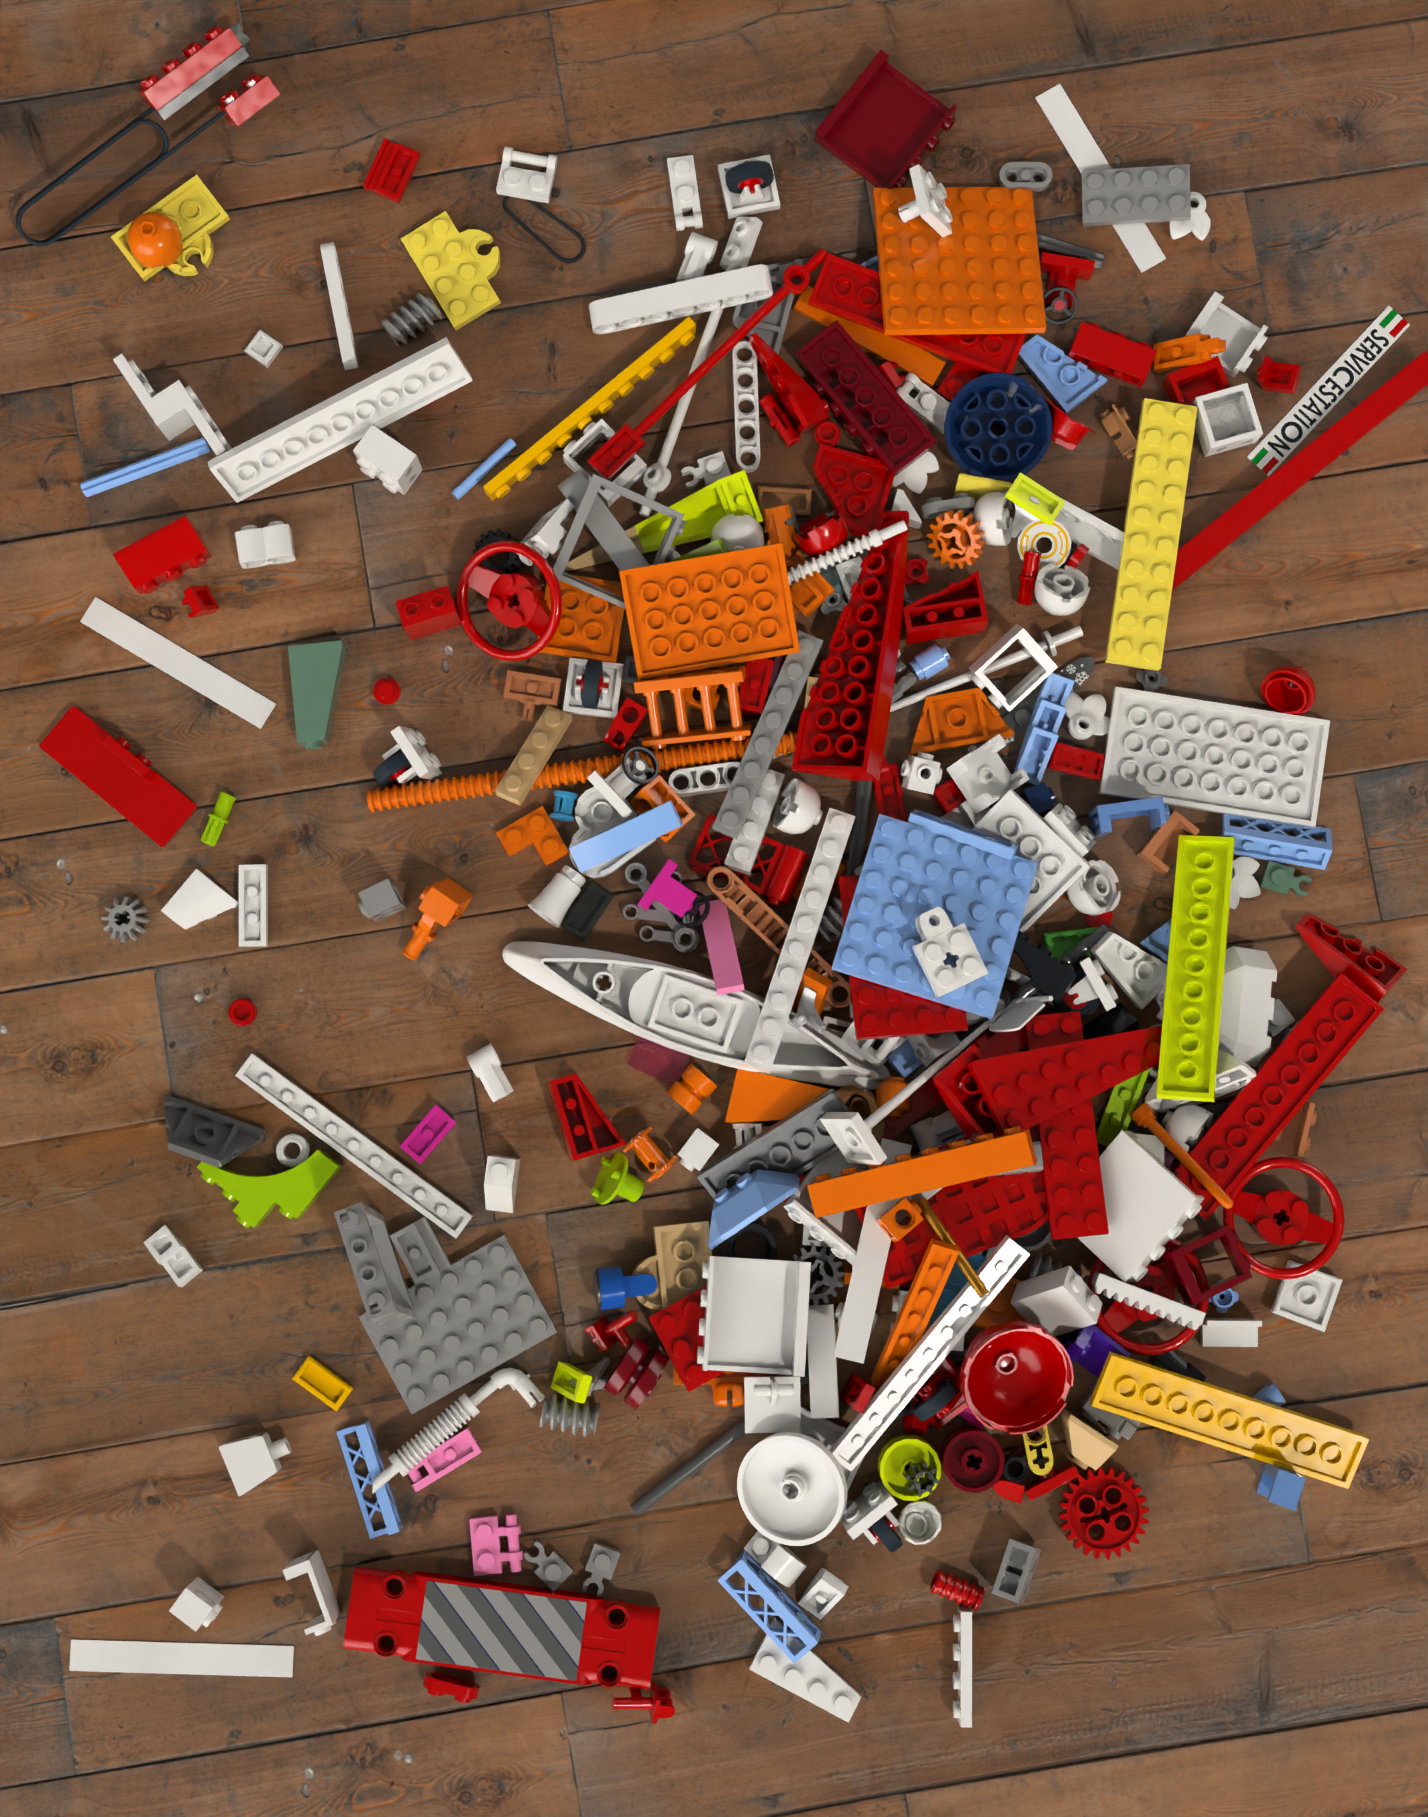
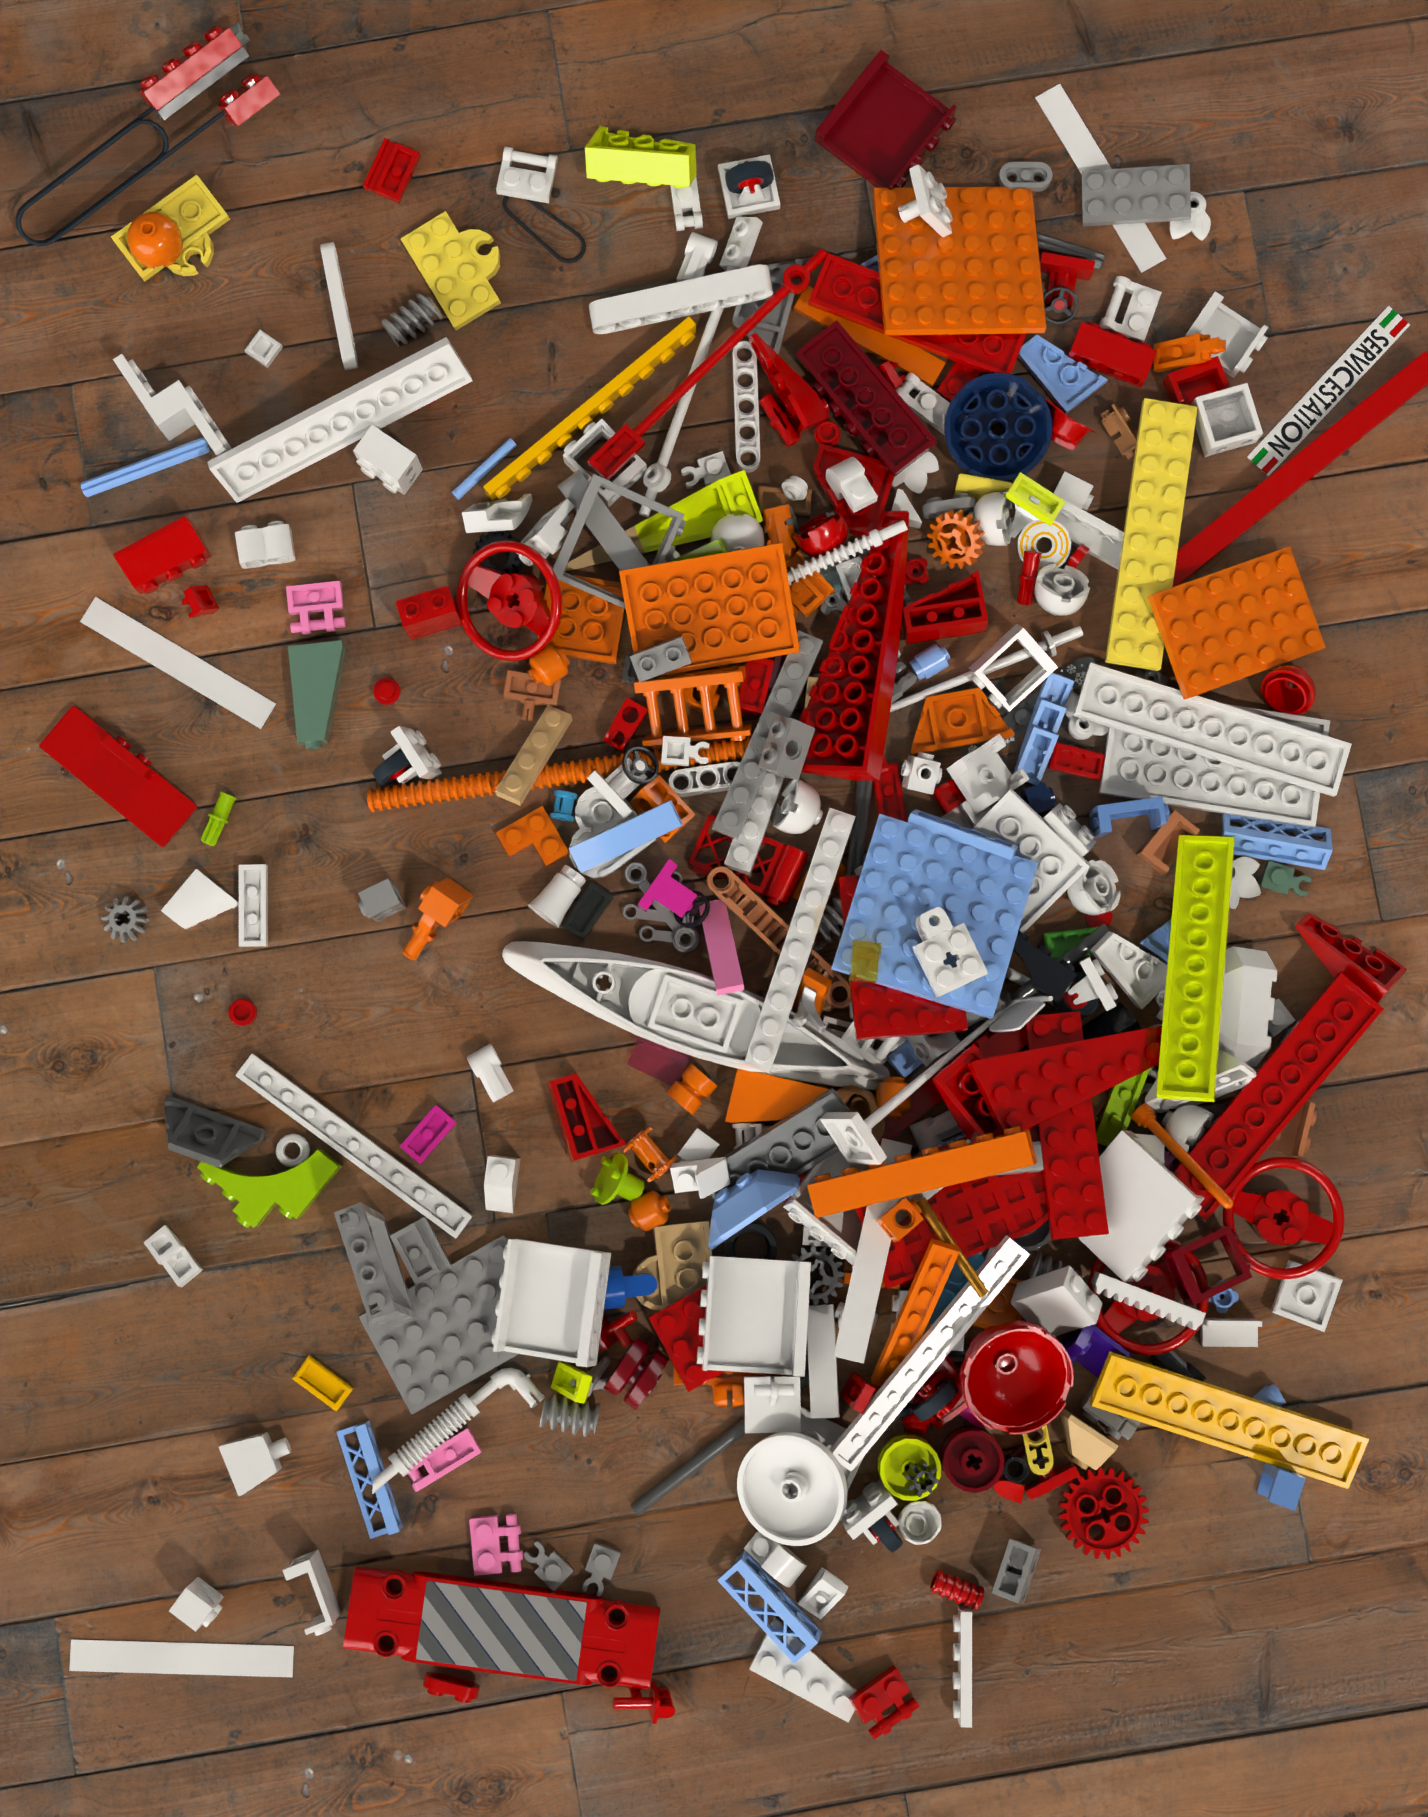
(315, 598): none -> bright pink plate
(496, 515): none -> white slope
(548, 666): none -> orange head
(551, 1301): none -> white panel
(593, 688): white plate -> none
(639, 159): none -> neon yellow wedge
(649, 1211): none -> orange head
(660, 658): none -> light grey brick
(678, 751): none -> white plate
(700, 1175): none -> white slope
(786, 747): none -> light grey brick
(795, 488): none -> white plate
(850, 483): none -> white brick
(864, 961): none -> clear yellow panel
(878, 1696): none -> red plate
(1074, 491): none -> white brick
(1138, 313): none -> white plate
(1212, 729): none -> white plate
(1236, 622): none -> orange plate
(1278, 376): red bracket -> none

